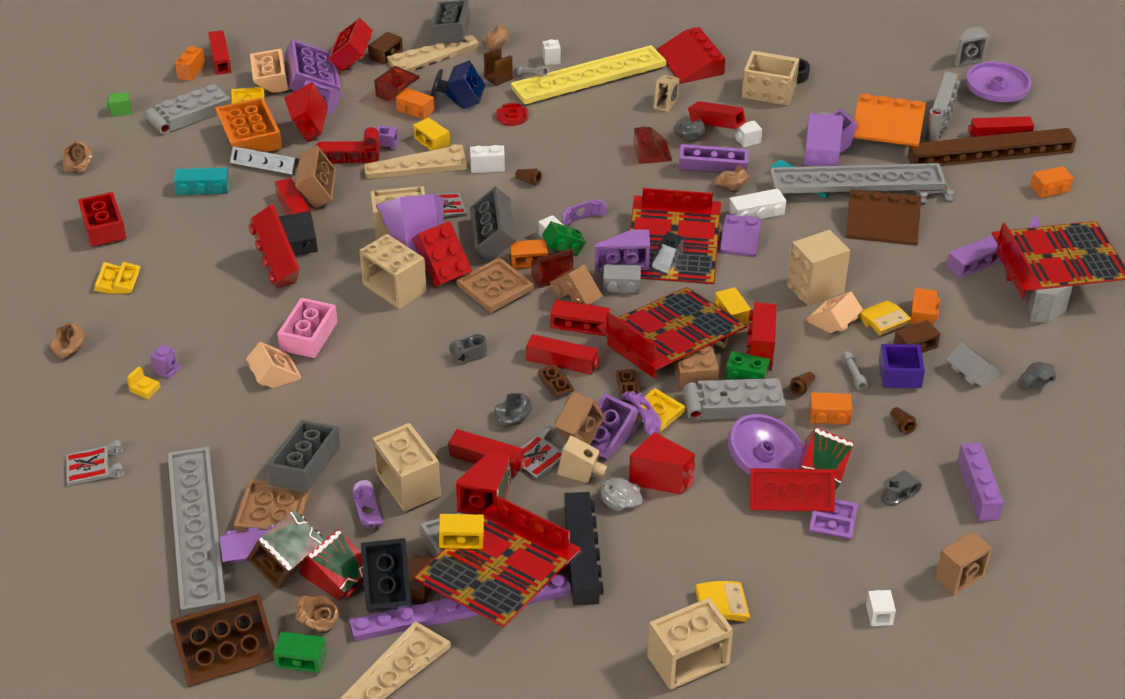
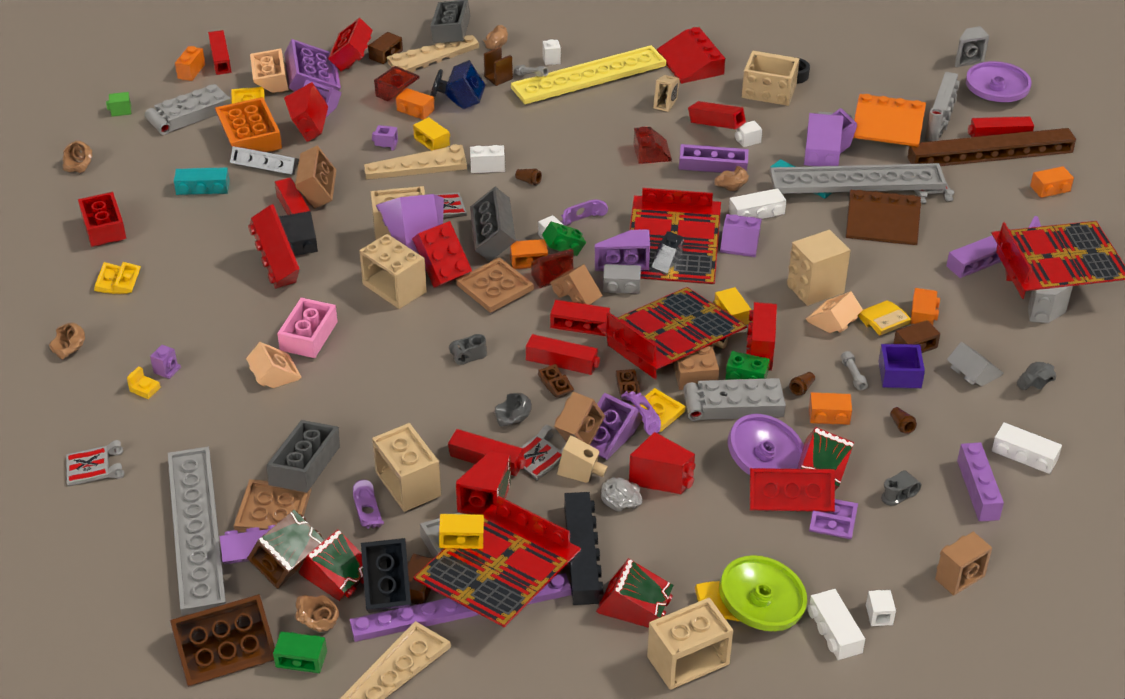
(353, 151): red beam -> none
(512, 114): red tile -> none
(635, 595): none -> red slope
(689, 130): dark grey hair -> none
(763, 593): none -> lime dish
(836, 624): none -> white brick
(1026, 448): none -> white brick

